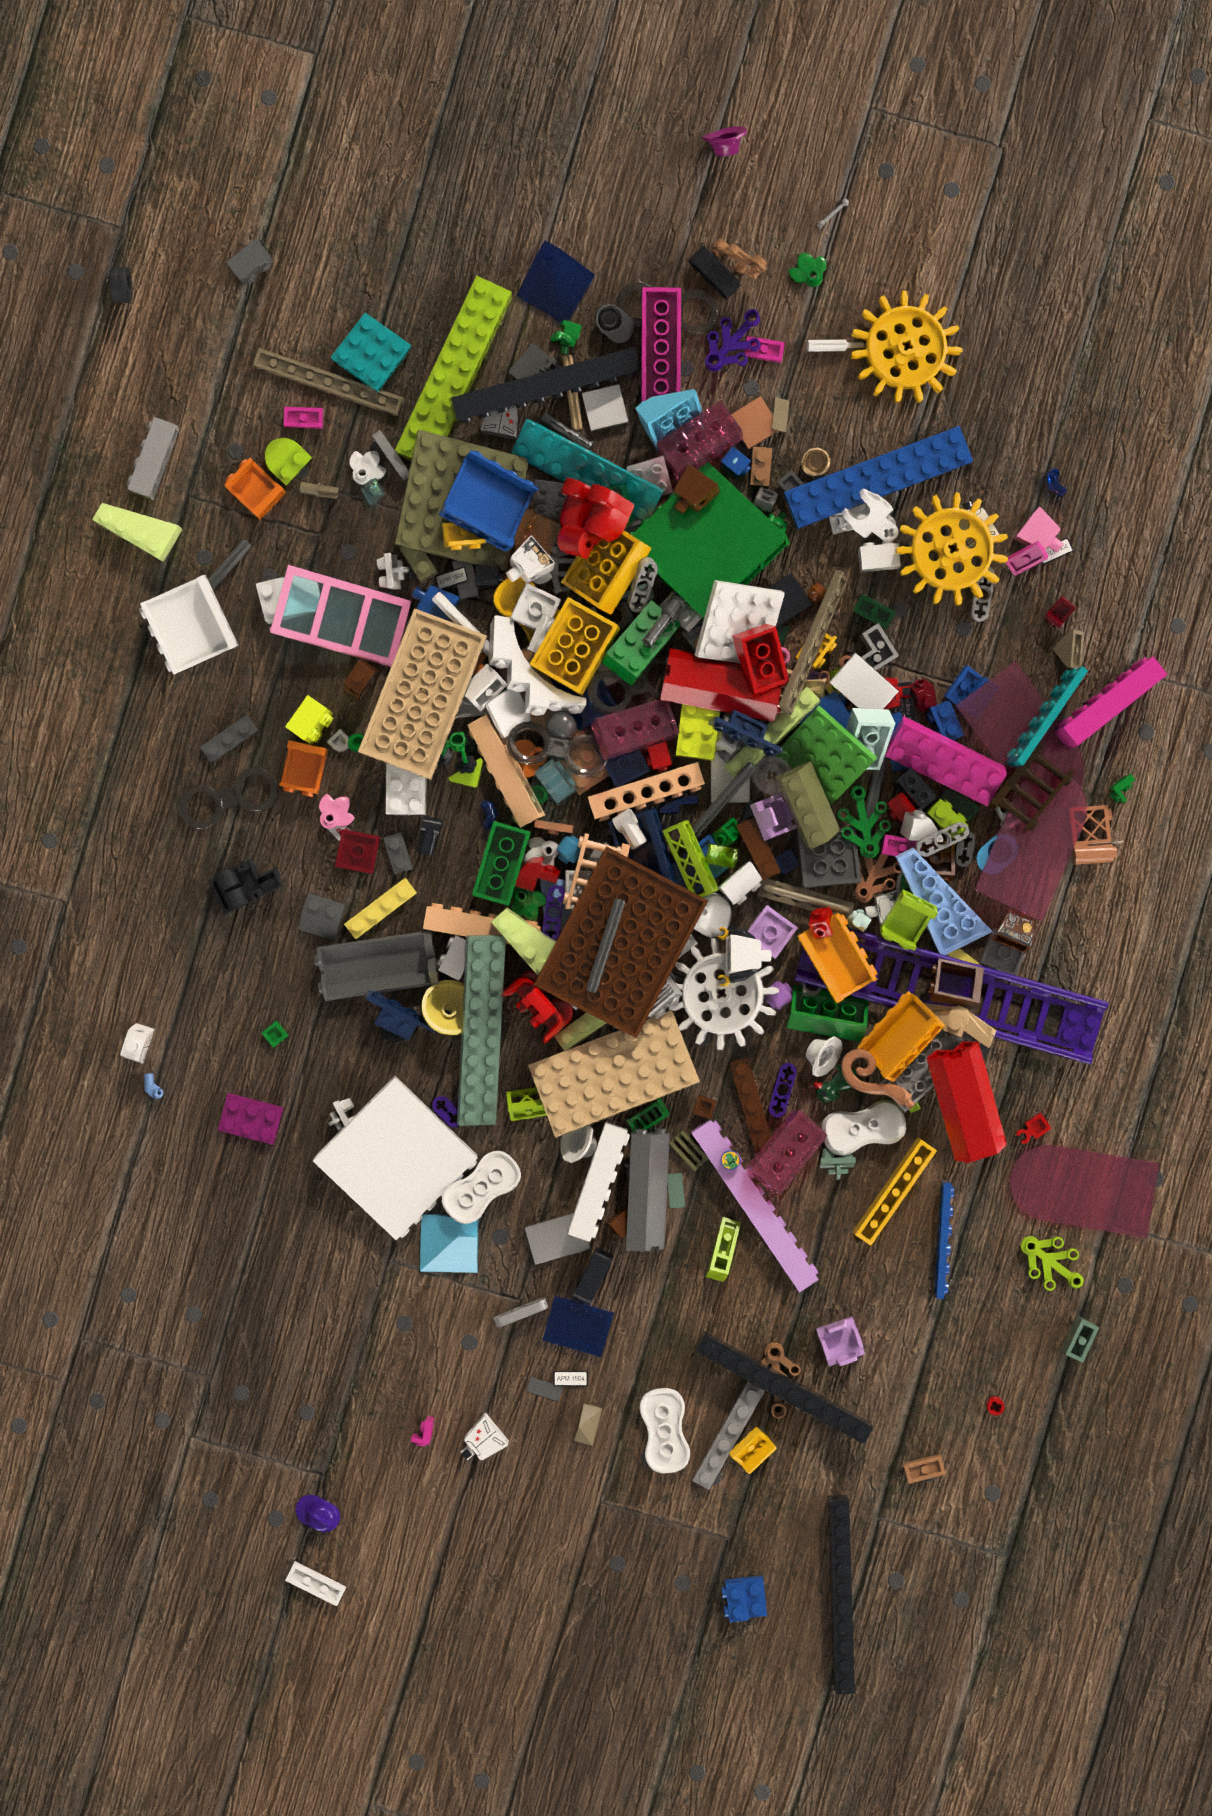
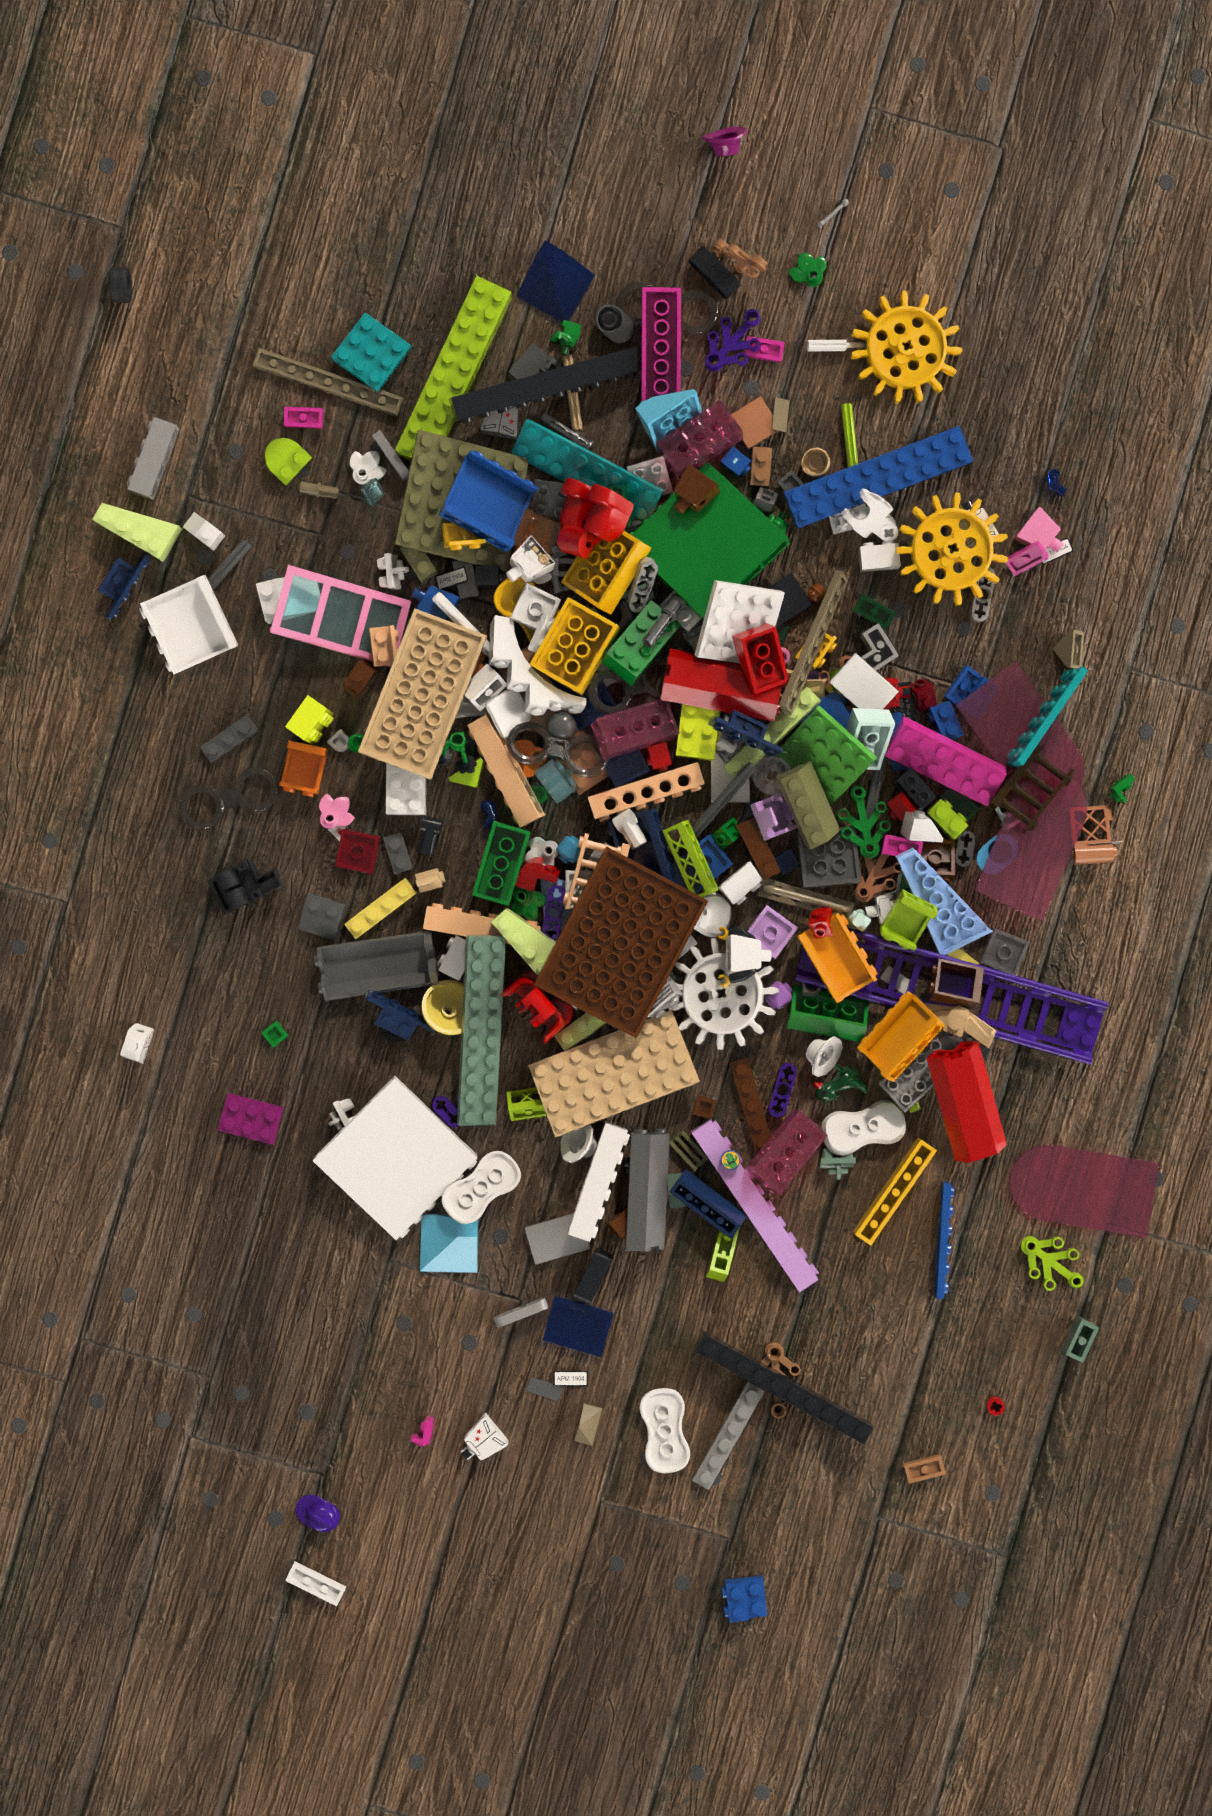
(119, 581): none -> dark blue bracket
(150, 1087): medium blue arm -> none
(204, 531): none -> white slope
(250, 262): dark grey brick -> none
(254, 488): orange panel -> none
(383, 645): none -> light nougat bracket
(430, 880): none -> tan brick
(553, 828): nougat plate -> none
(605, 408): white tile -> none
(605, 945): dark grey axle -> none
(651, 1107): green slope -> none
(673, 807): clear blue slope -> none
(708, 1203): none -> dark blue brick
(721, 856): clear neon green bracket -> none
(753, 1450): yellow bracket -> none
(841, 1342): lavender panel -> none
(841, 1594): black brick -> none
(849, 435): none -> lime axle
(896, 1092): nougat plant -> none
(902, 981): none -> white sticker
(952, 828): light grey beam -> none
(1015, 931): torso -> none
(1035, 1126): red plate -> none
(1059, 612): dark red bracket -> none
(1110, 702): dark pink brick -> none

